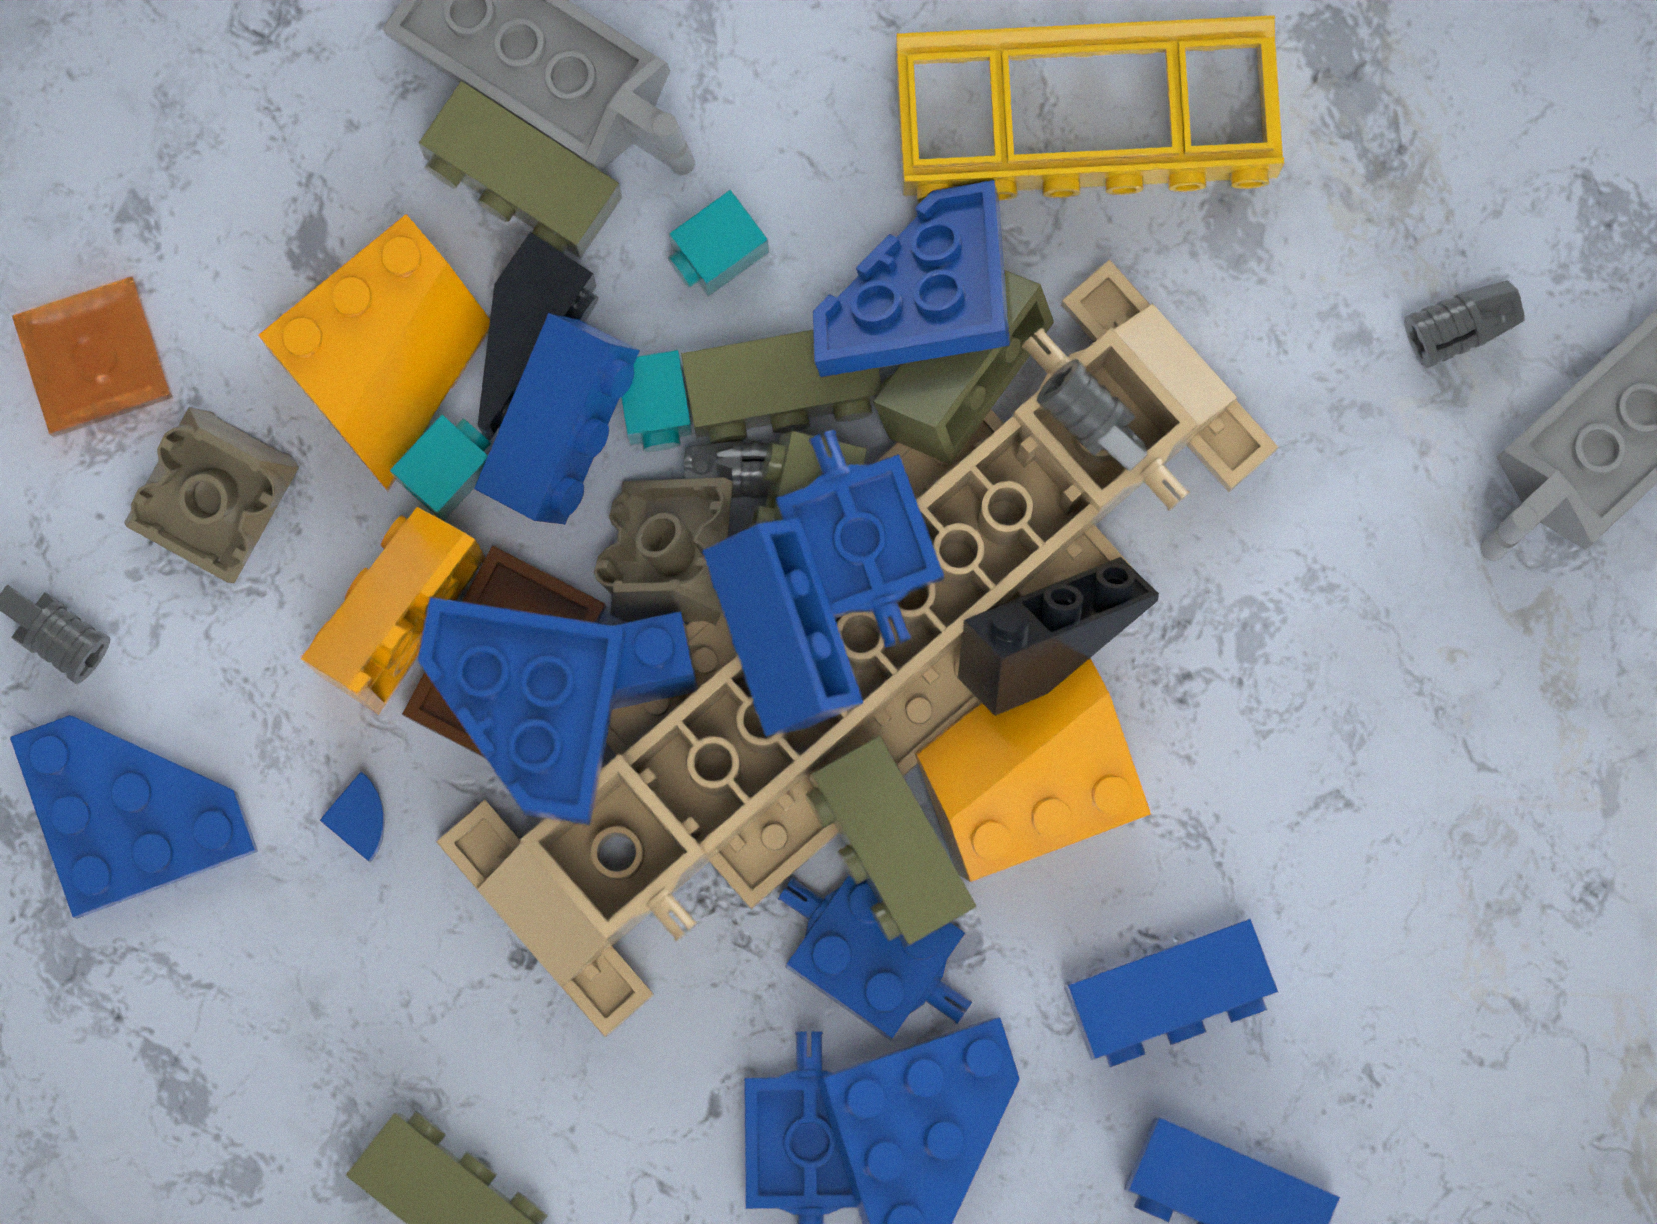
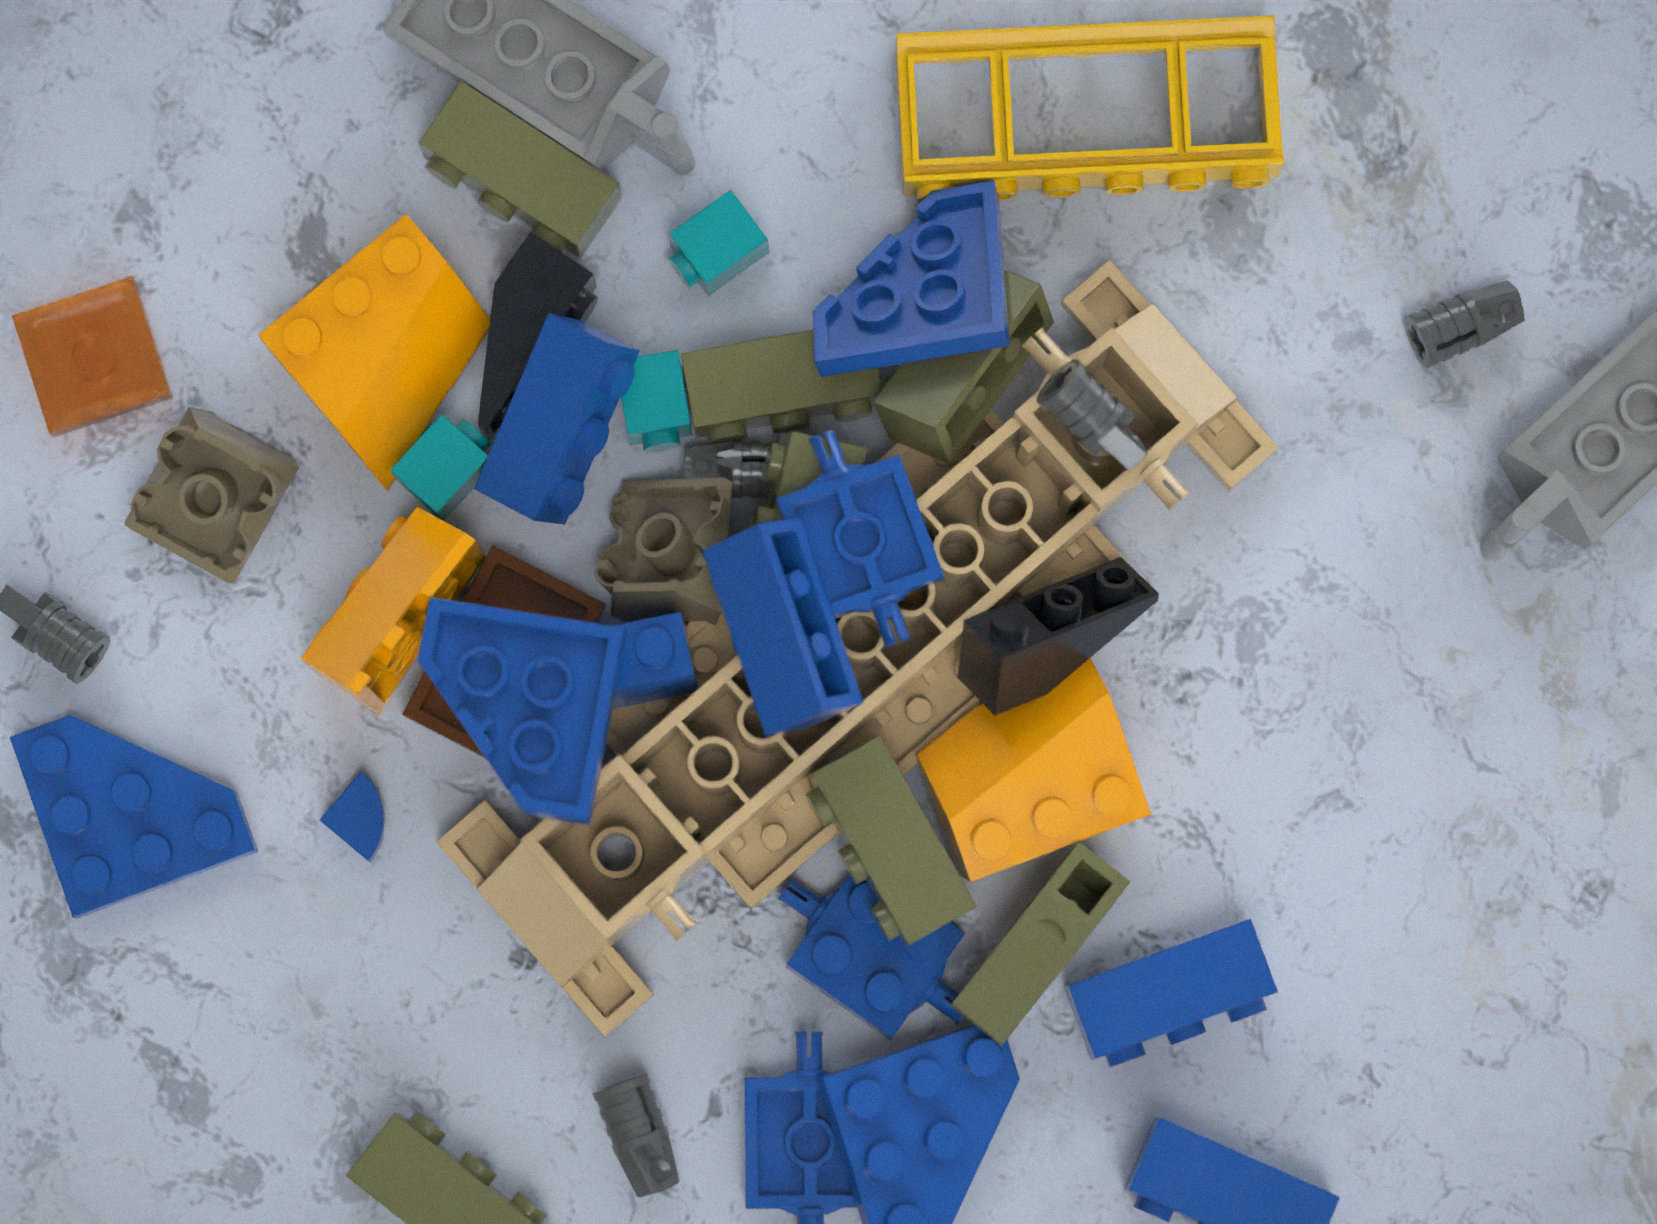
(638, 1135): none -> dark grey hinge
(1040, 943): none -> olive slope

